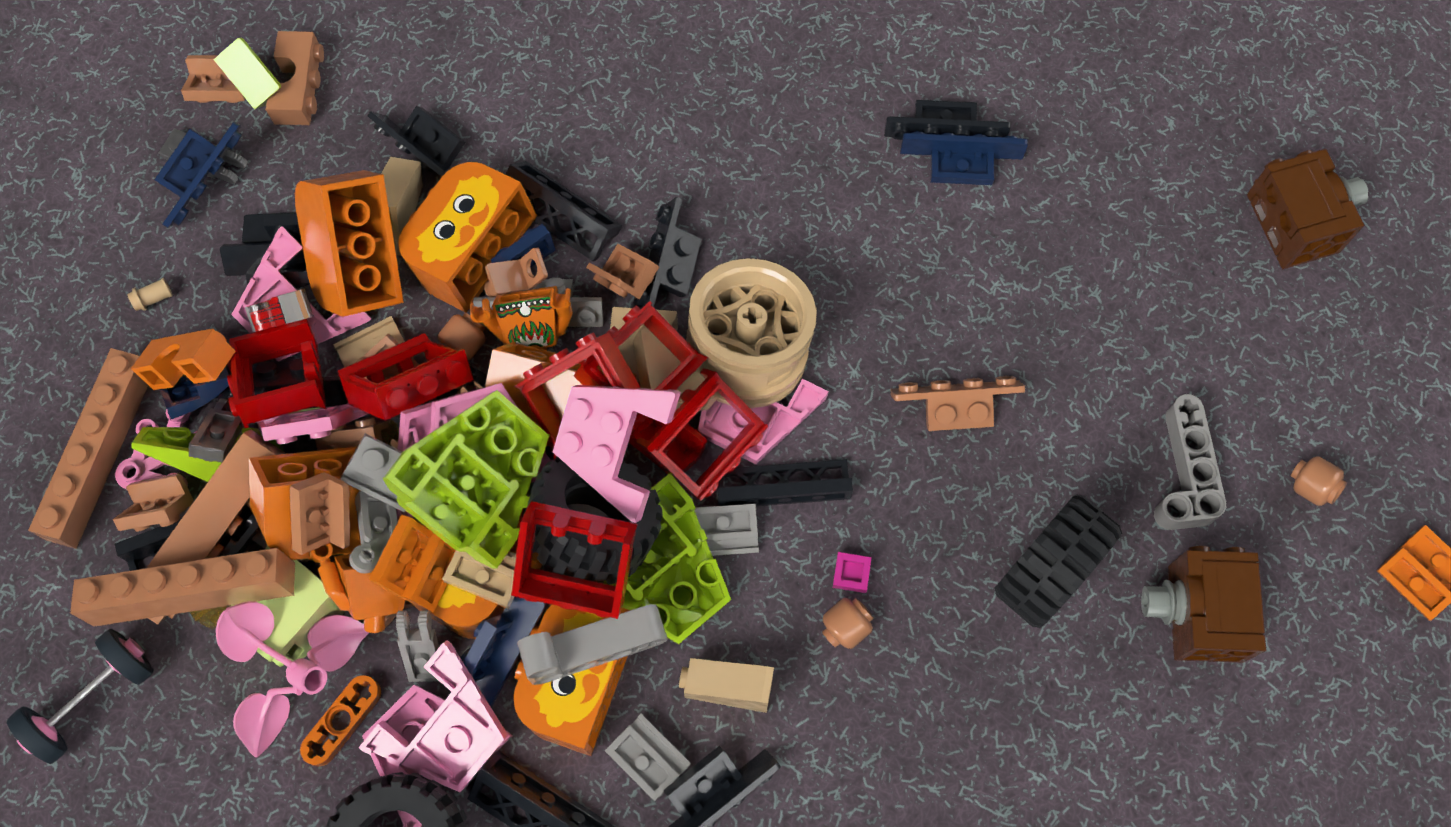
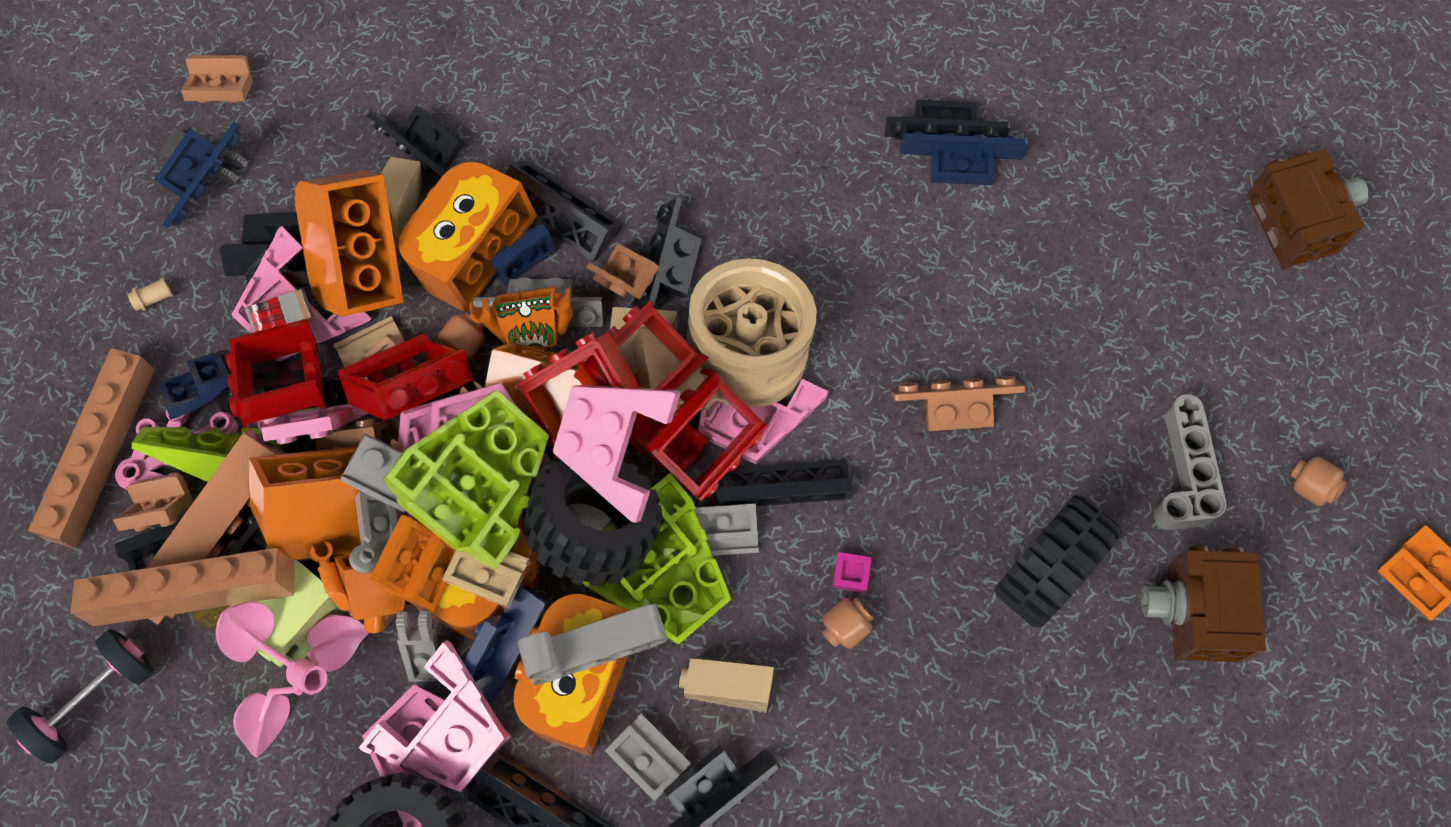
(195, 354): orange arch -> none
(216, 434): flat silver hinge -> none
(248, 73): panel -> none
(295, 99): nougat arch -> none
(319, 513): nougat bracket -> none
(330, 746): orange beam -> none
(515, 275): nougat bracket -> none
(565, 590): red window -> none

